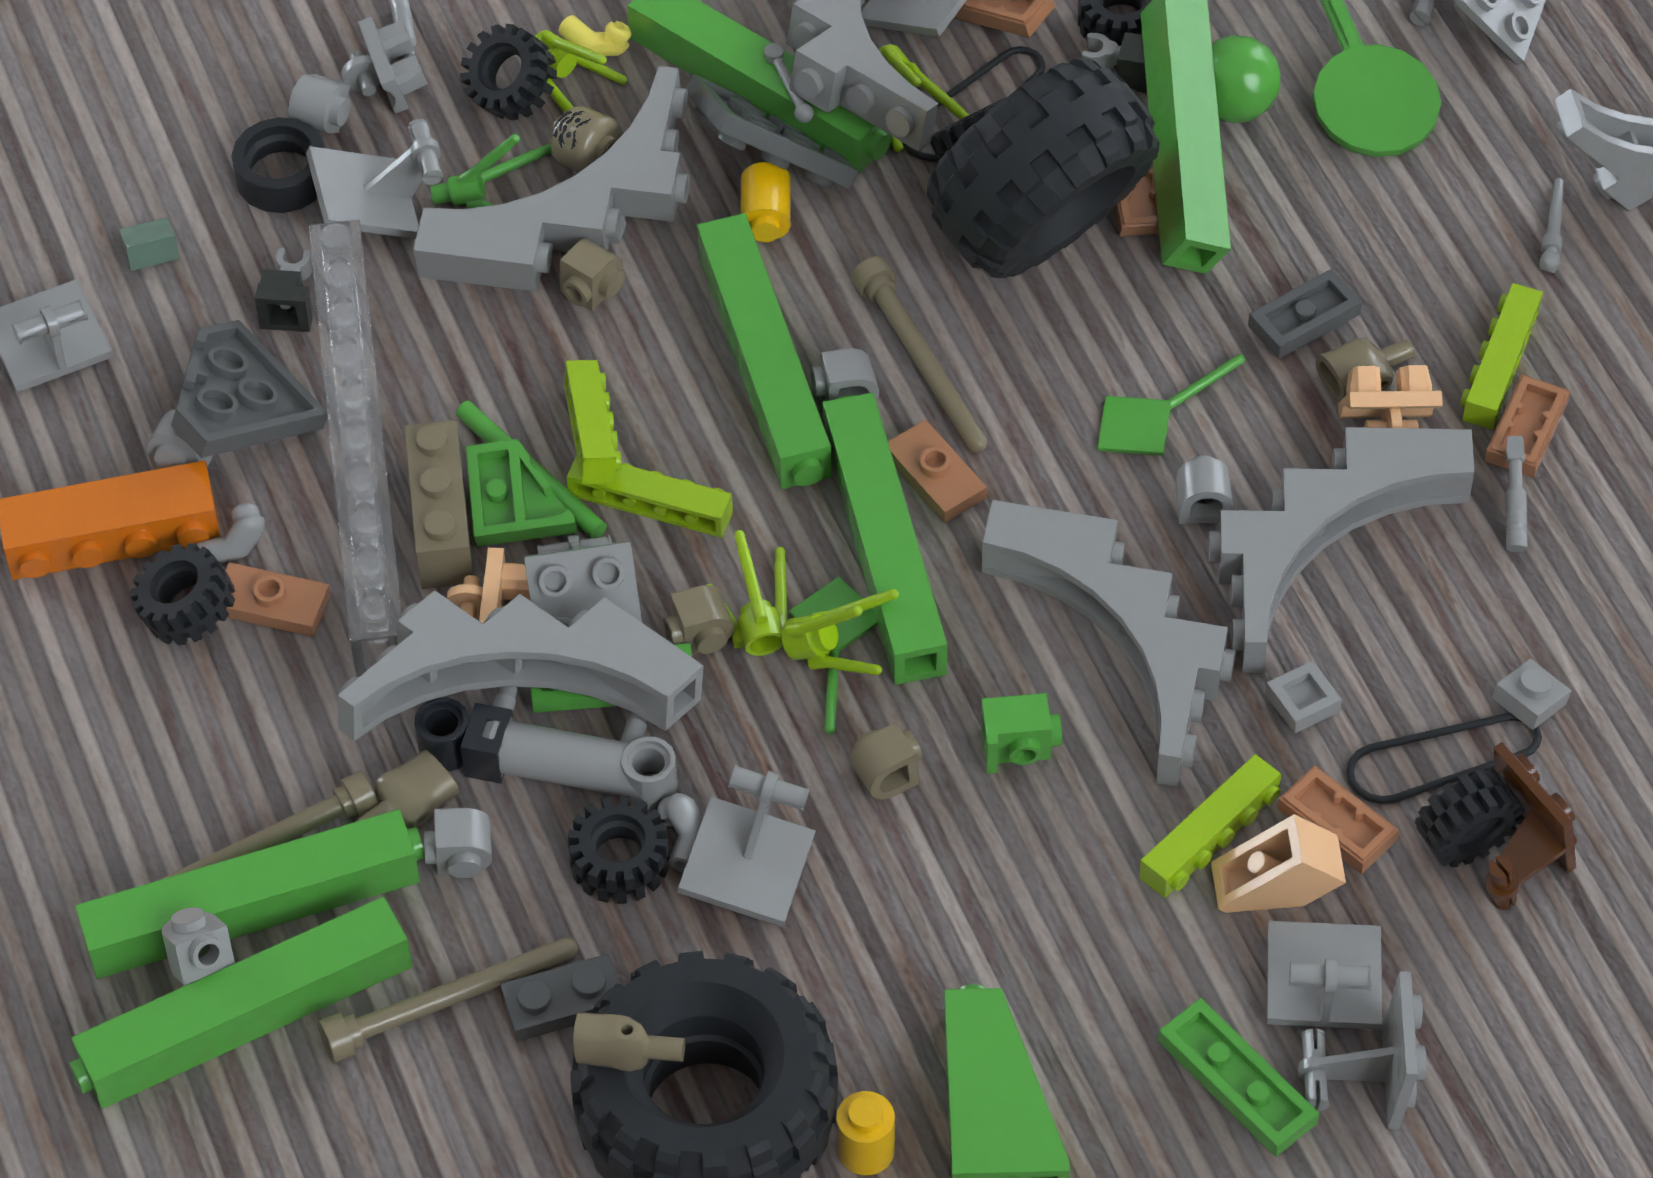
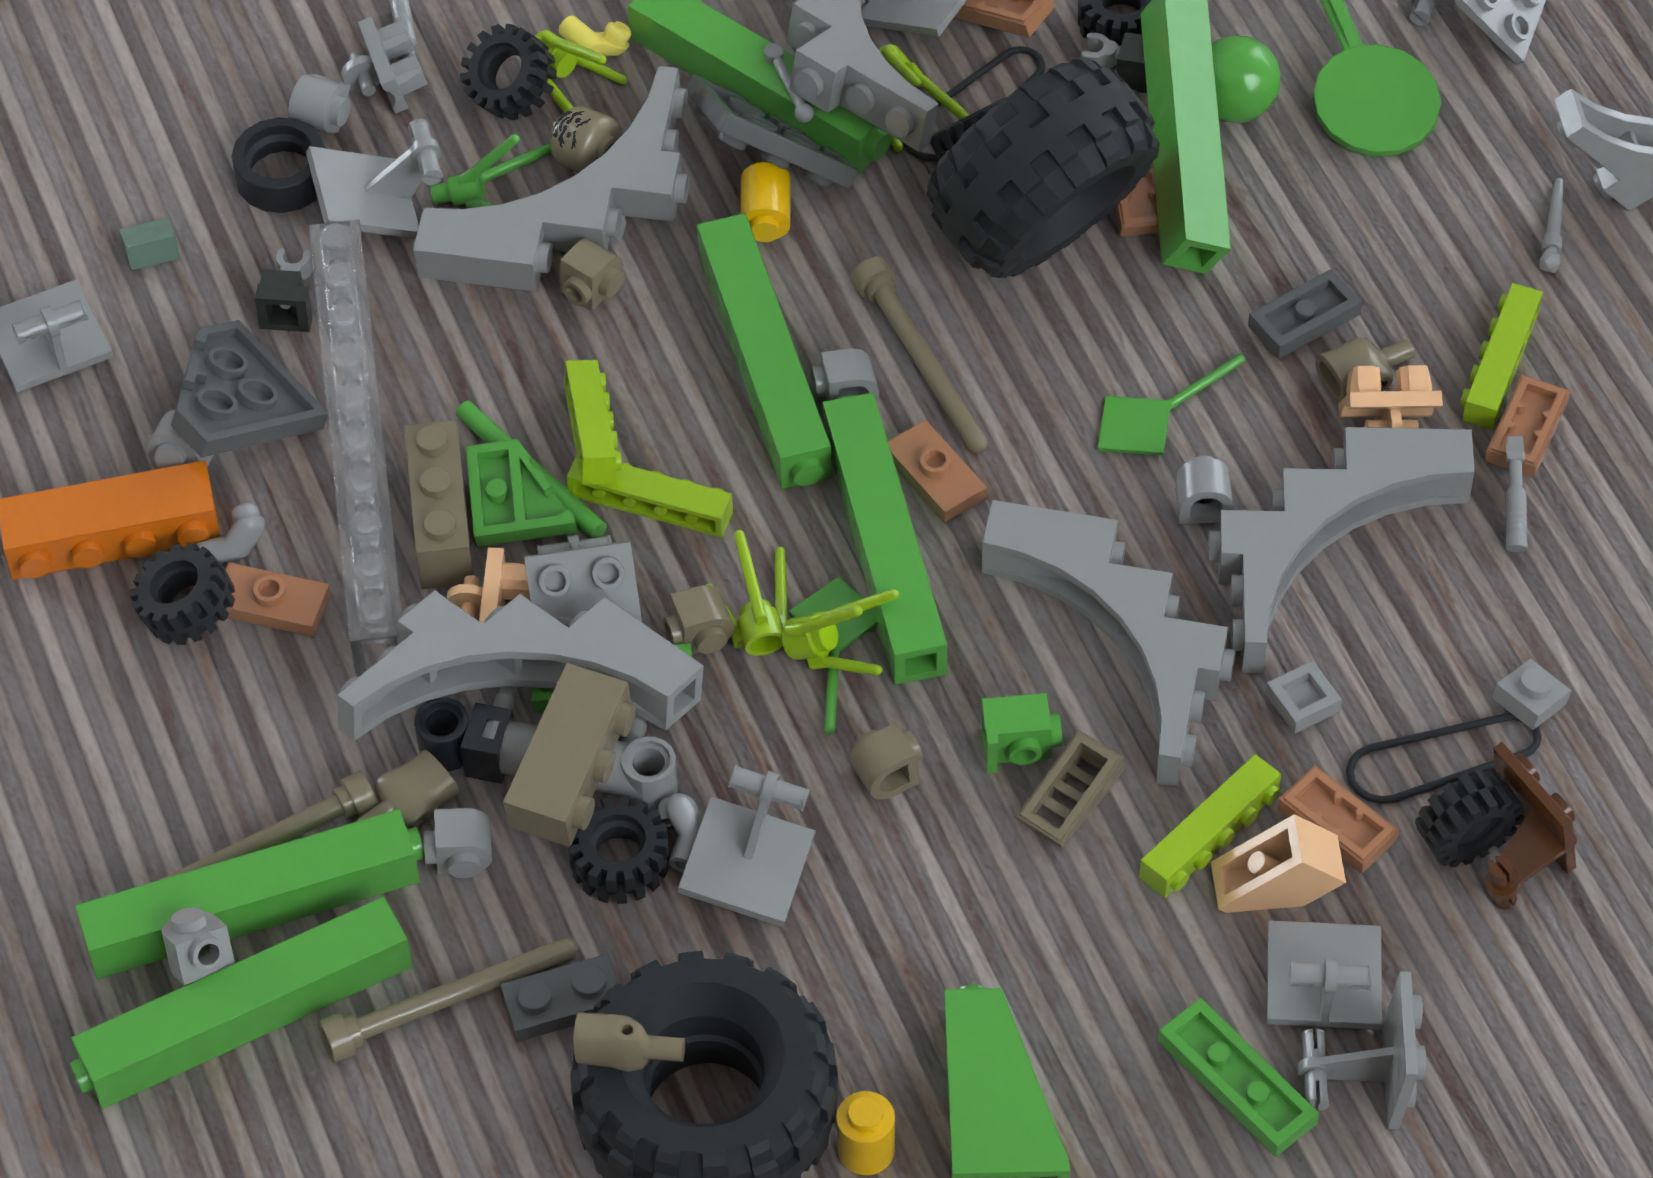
(569, 755): none -> dark tan brick
(1079, 748): none -> dark tan slope

